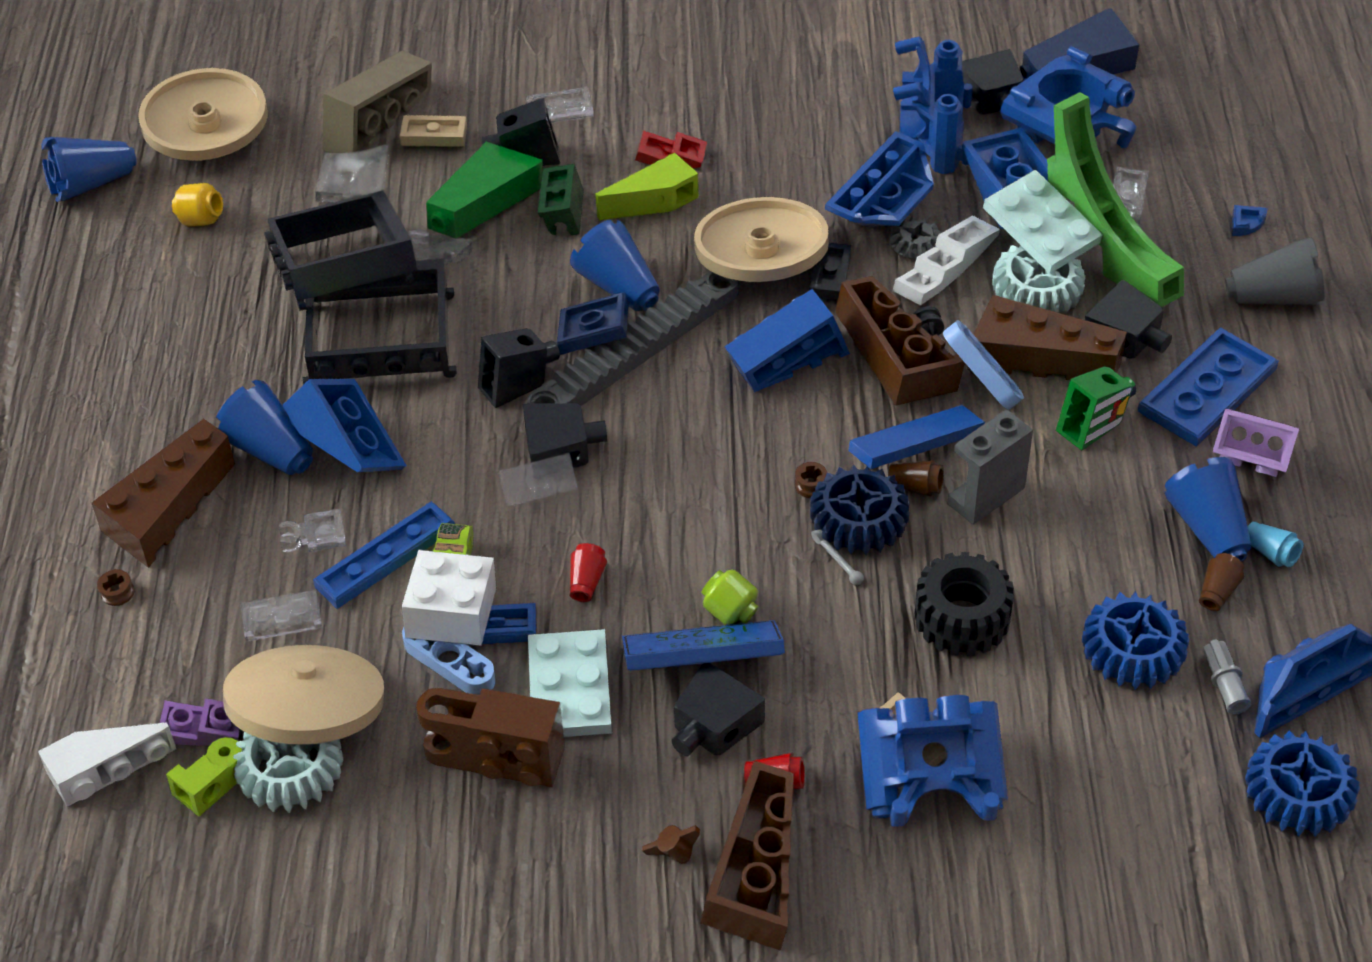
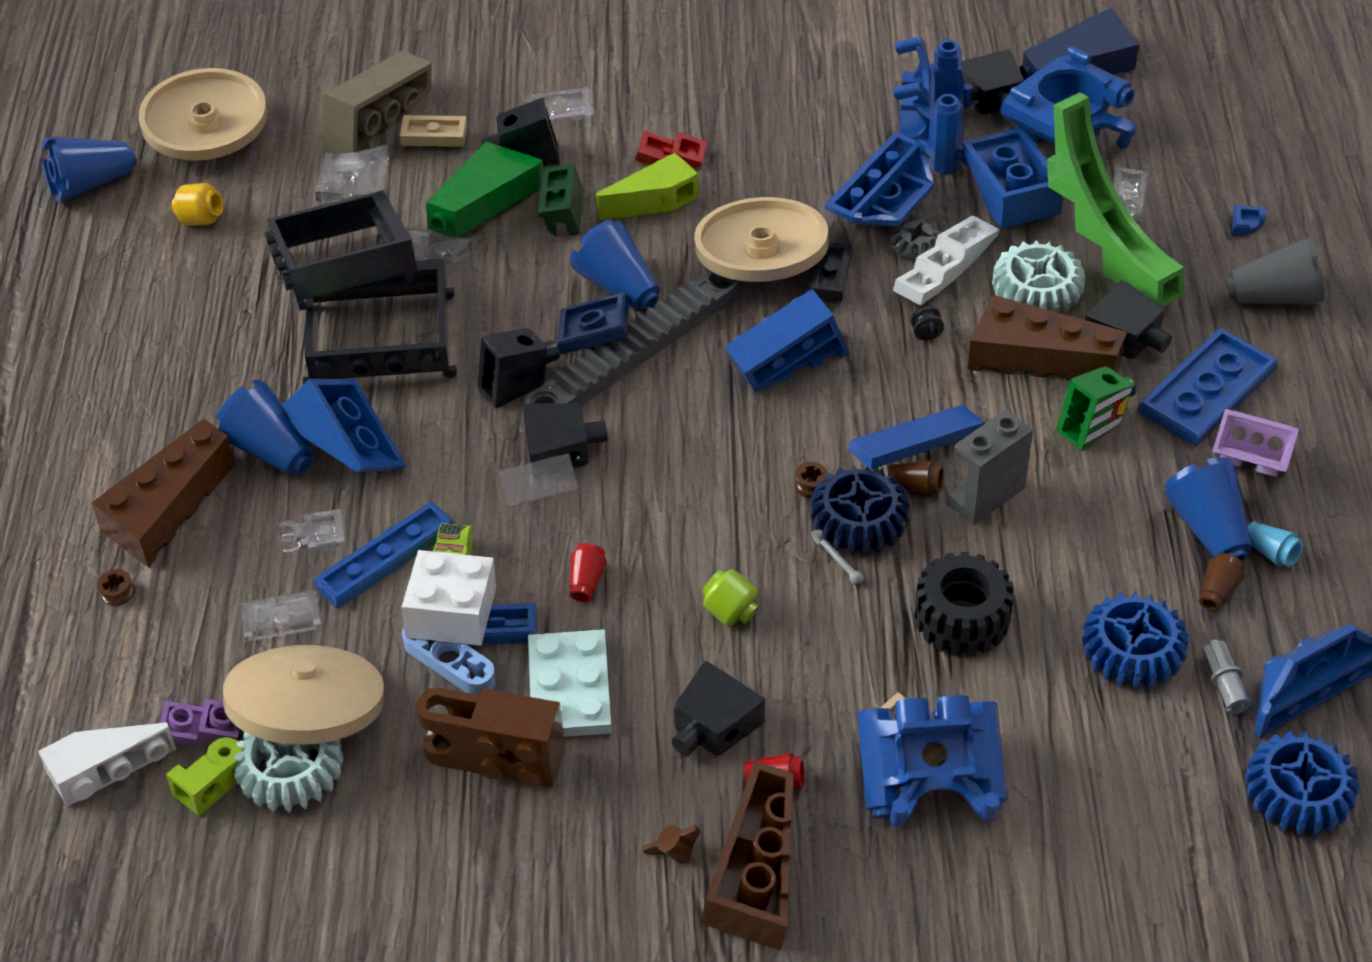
(702, 645): blue tile -> none
(895, 345): reddish brown wedge -> none
(983, 365): light blue beam -> none
(1042, 221): light aqua plate -> none

